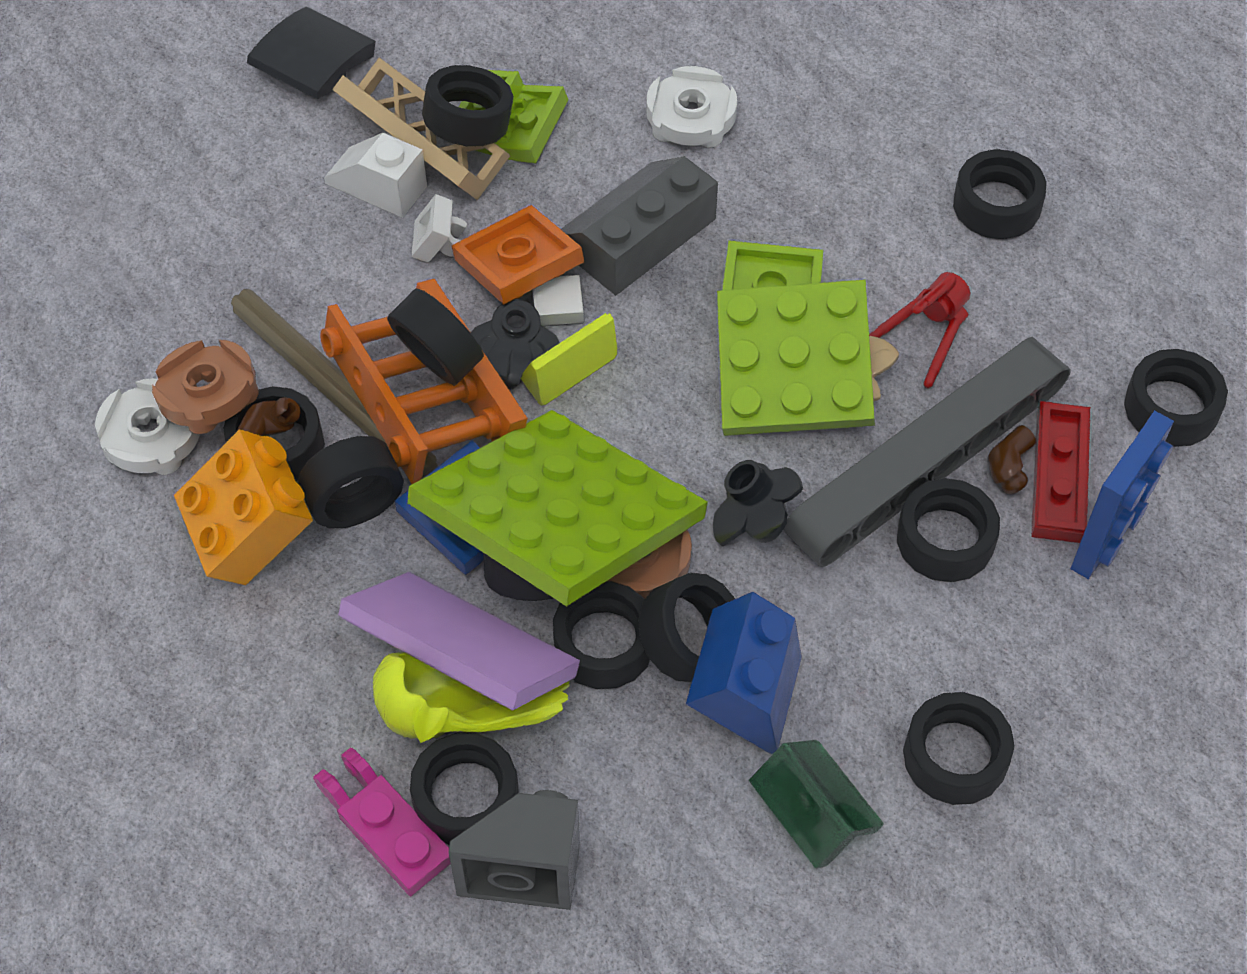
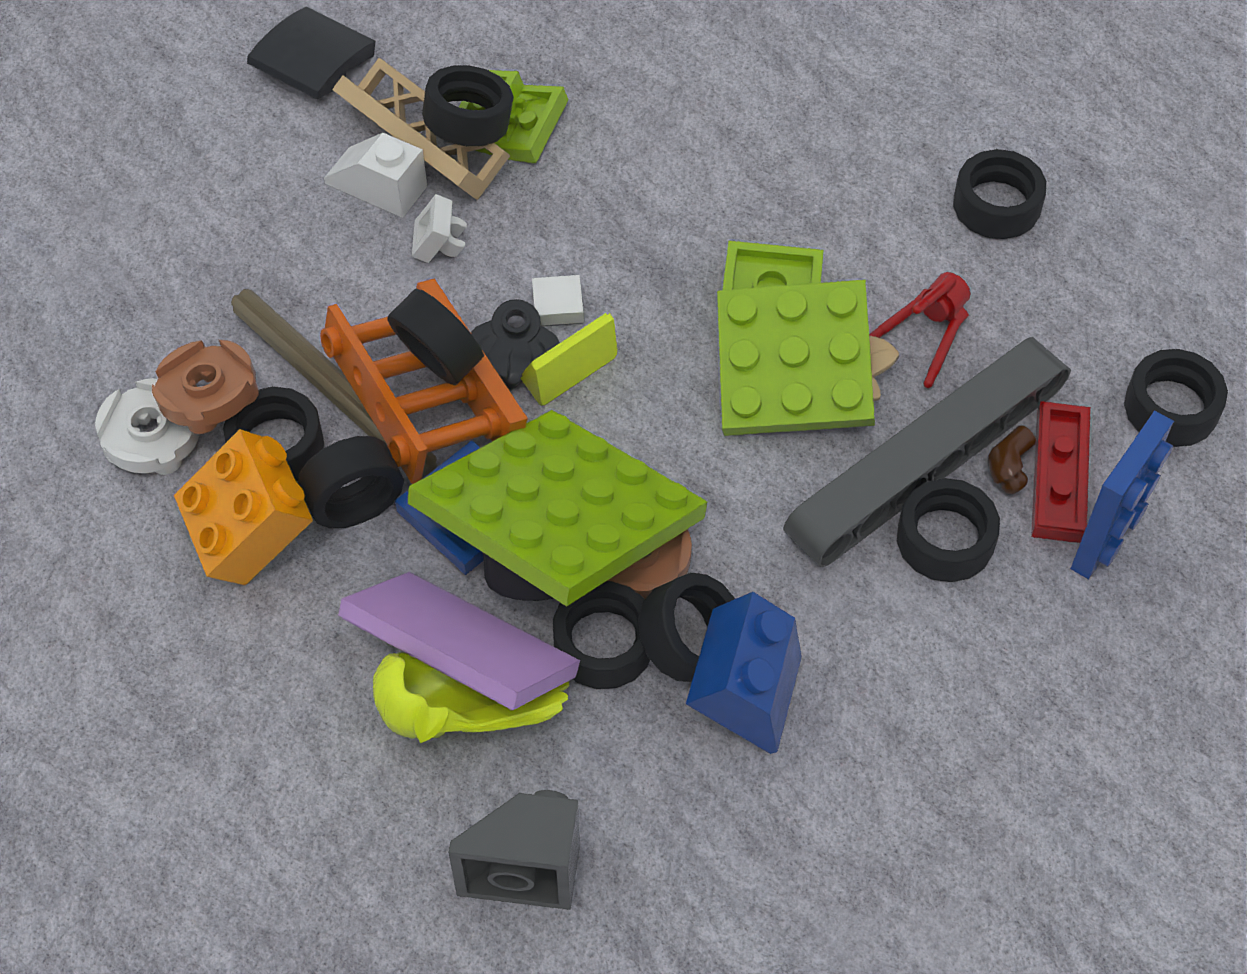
(271, 417): reddish brown arm -> none
(386, 825): dark pink hinge -> none
(447, 753): black tyre -> none
(517, 254): orange plate -> none
(644, 221): dark grey slope -> none
(691, 126): white plate -> none
(755, 502): black plate -> none
(814, 800): clear green panel -> none
(969, 711): black tyre -> none

